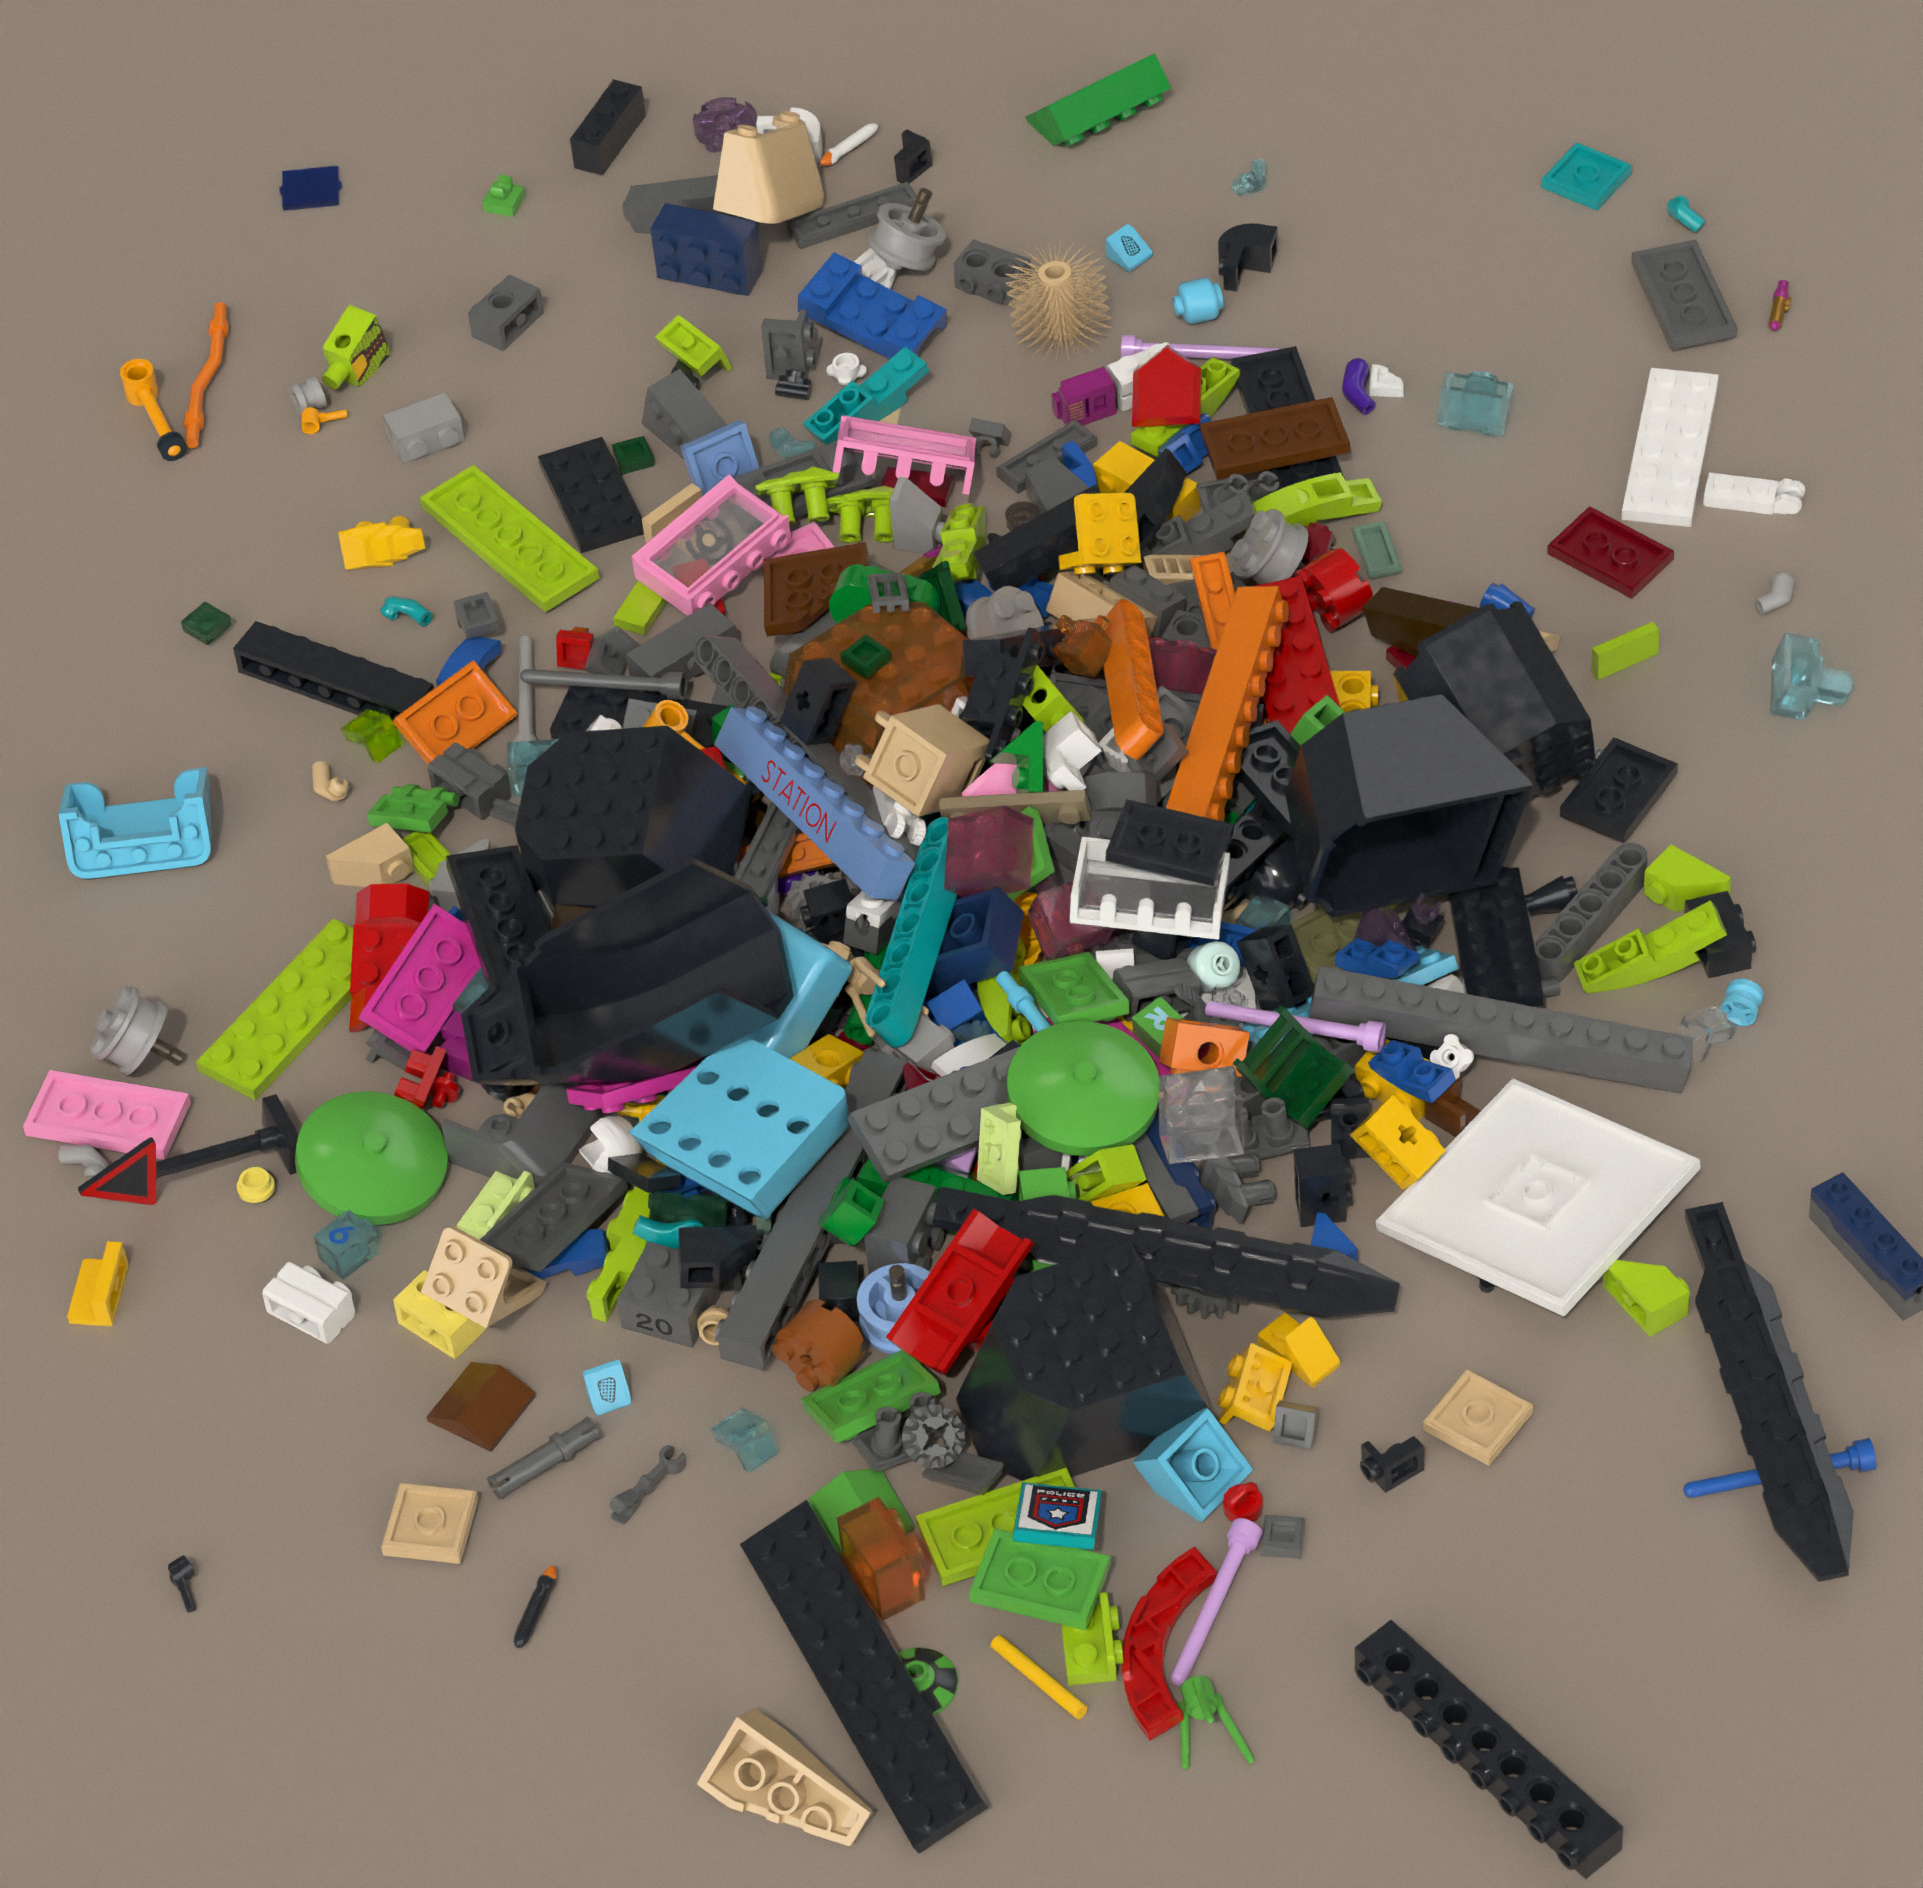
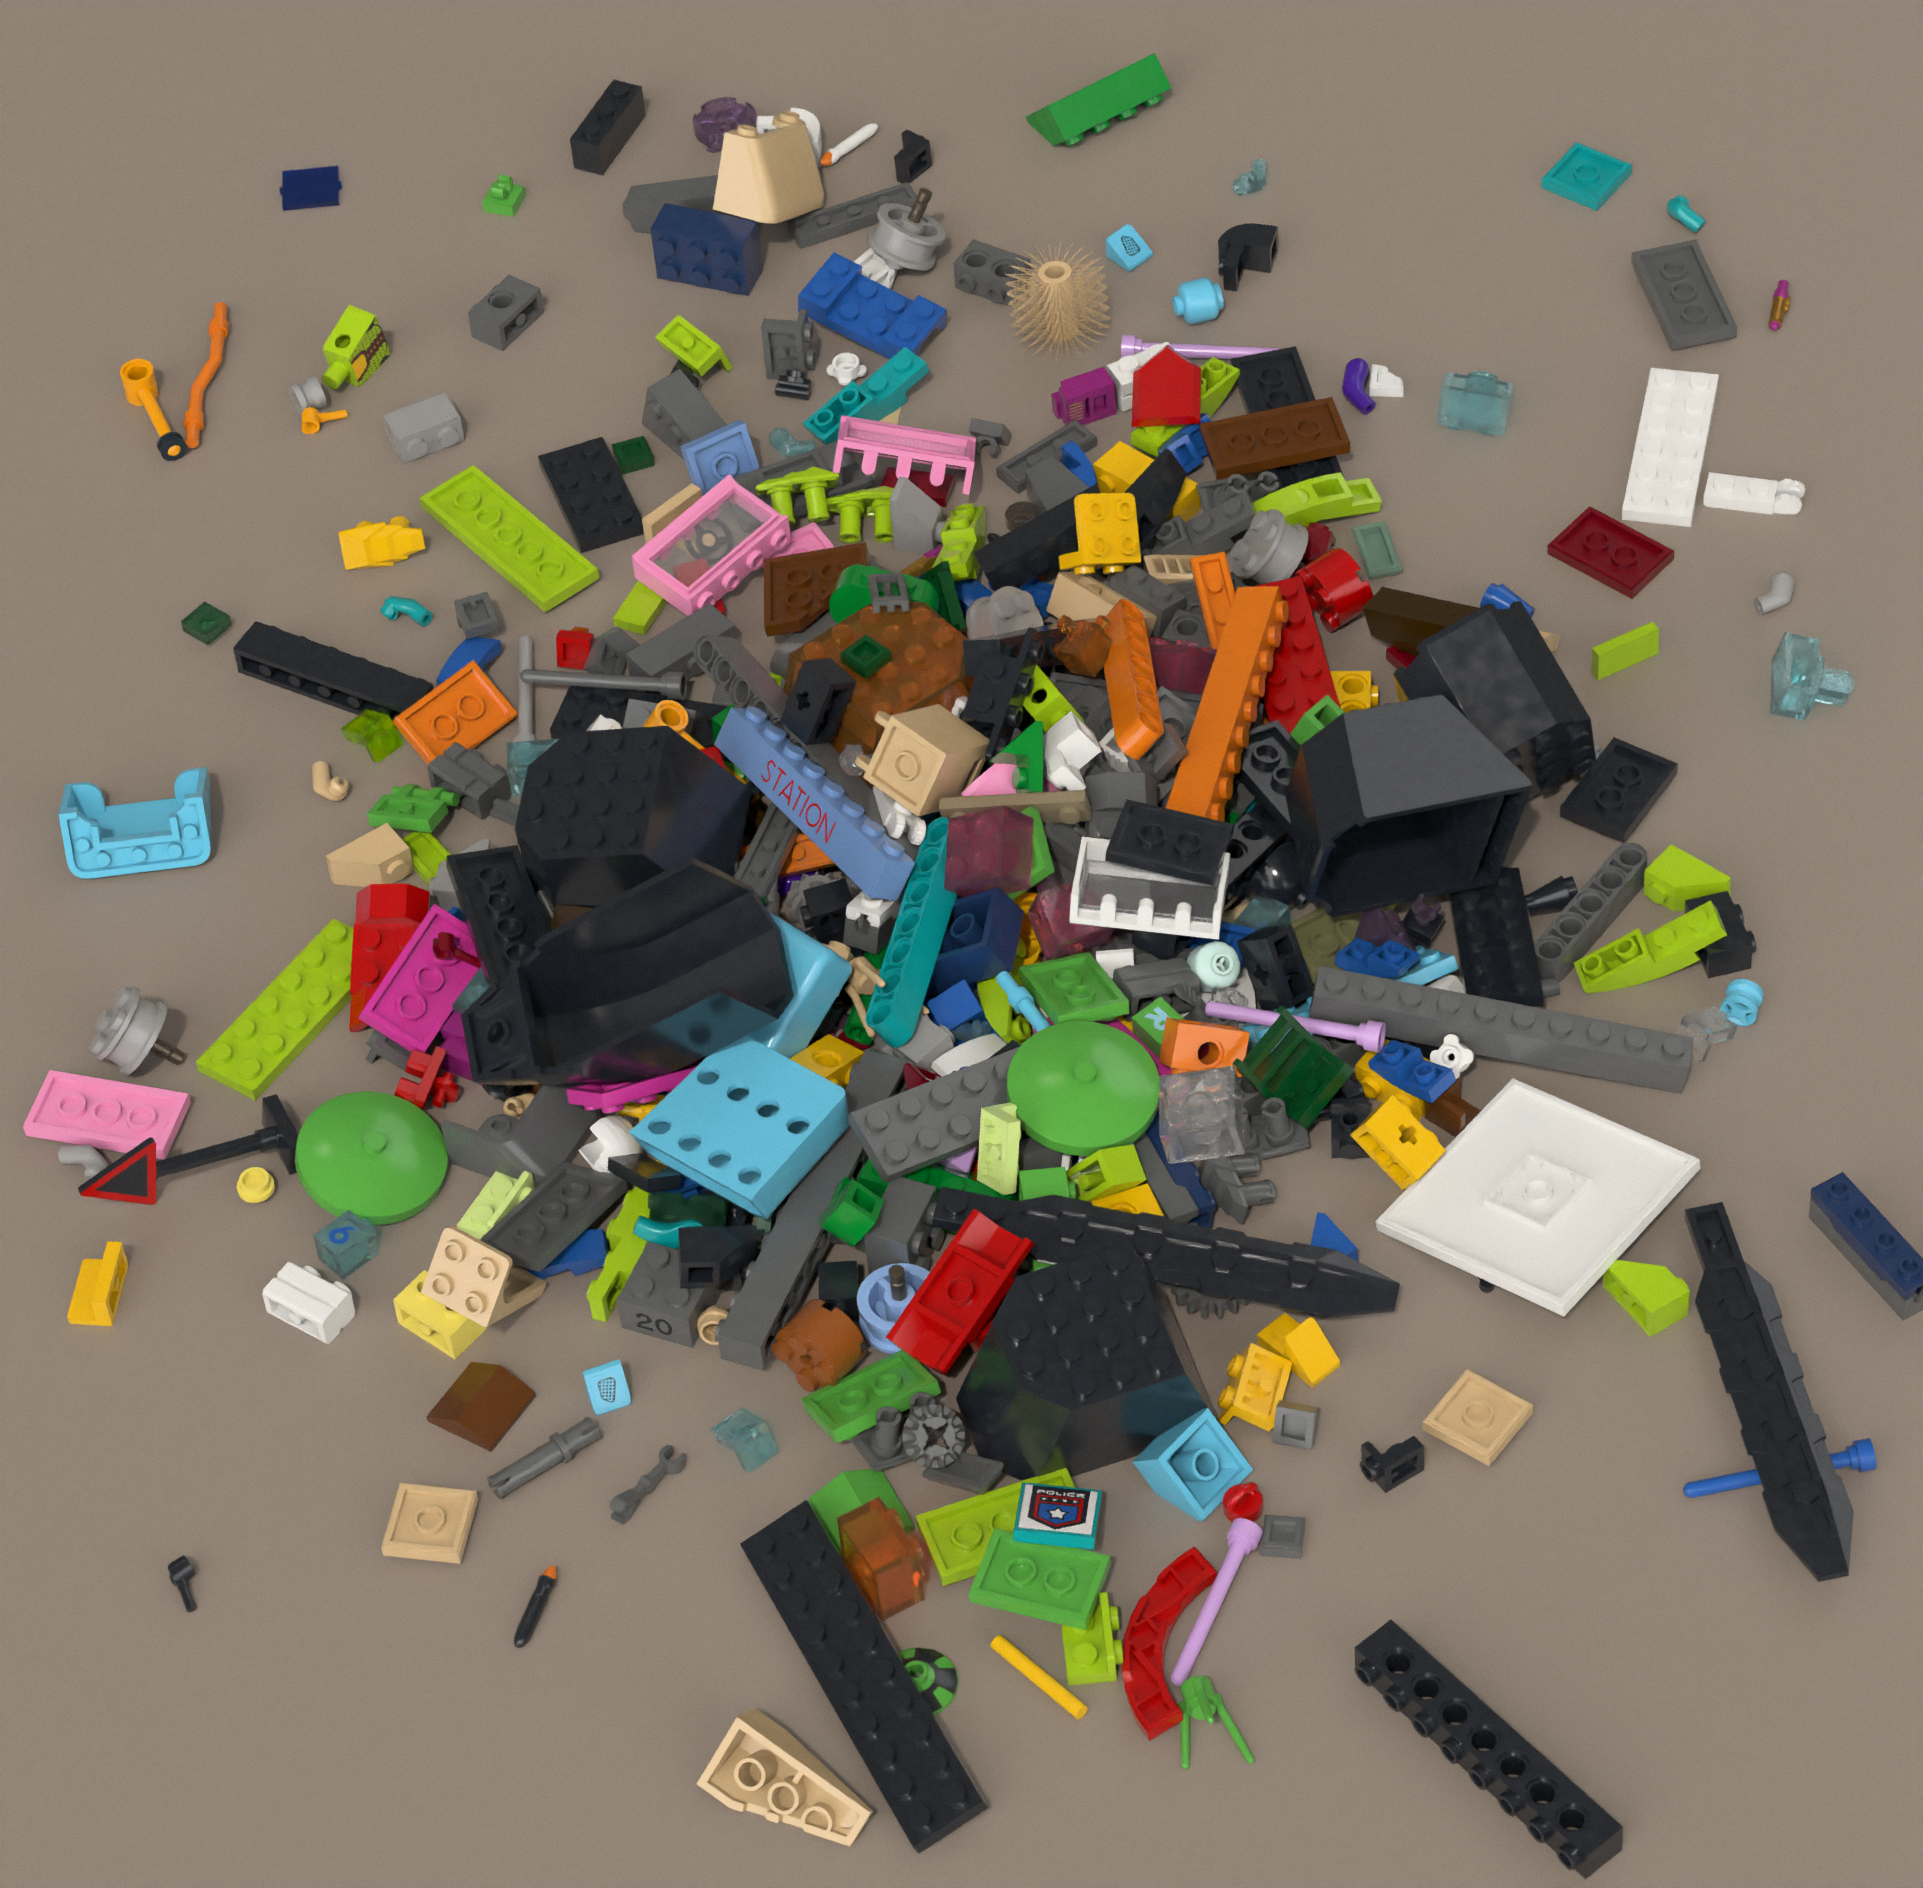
(445, 949): none -> dark red hand
(1321, 1183): black brick -> none

